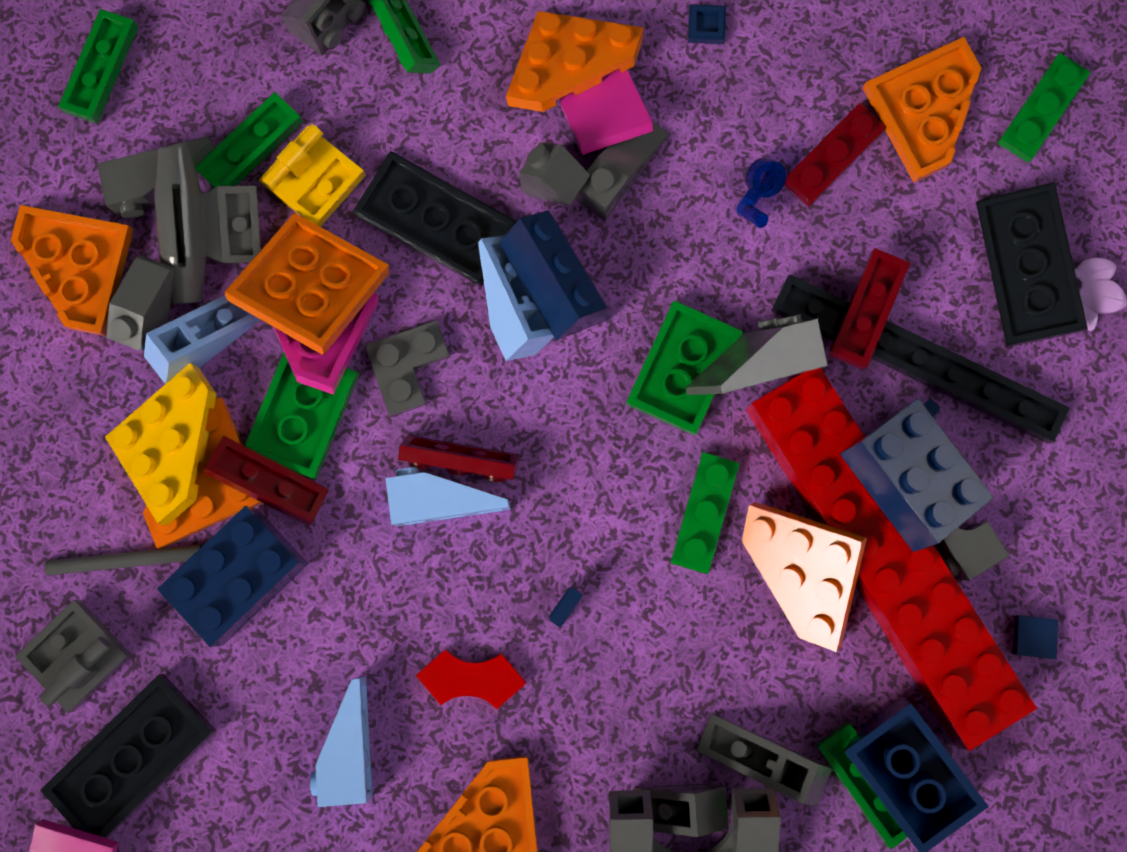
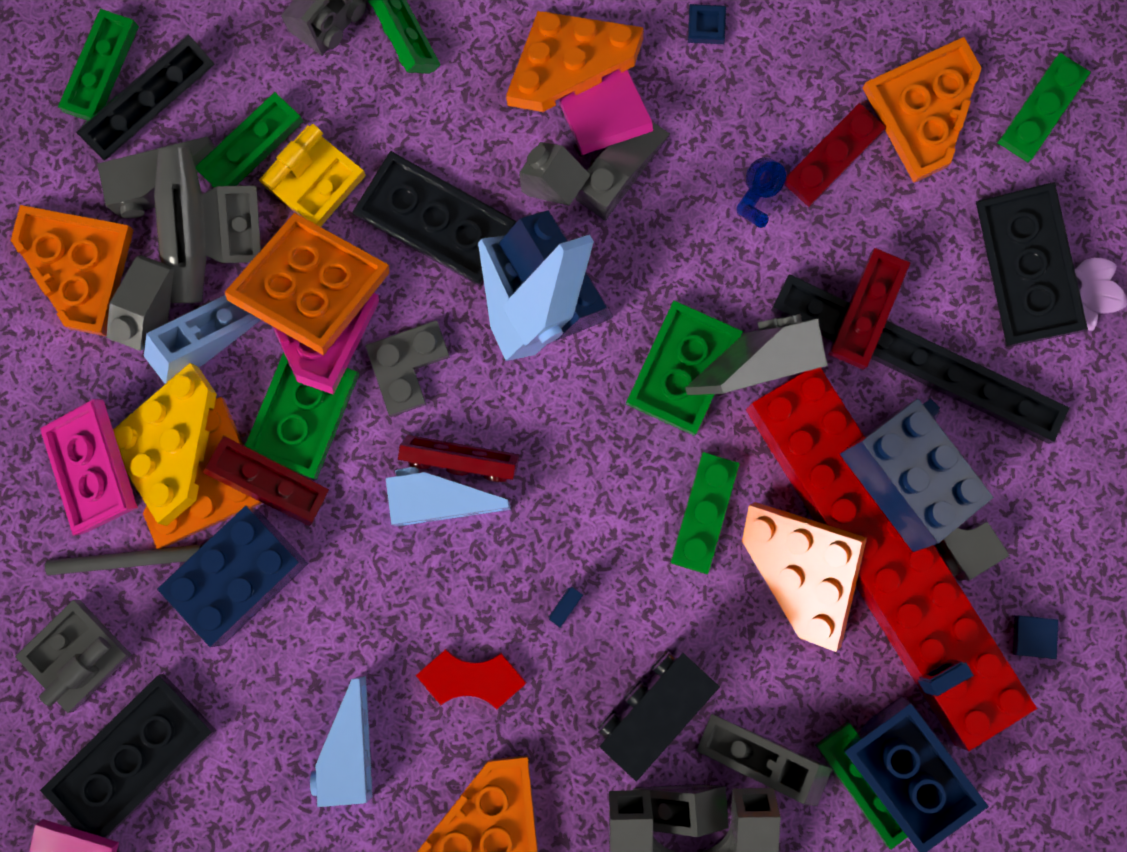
(88, 467): none -> dark pink tile
(145, 97): none -> black brick
(550, 293): none -> light blue slope
(655, 712): none -> black brick
(945, 677): none -> dark blue tile

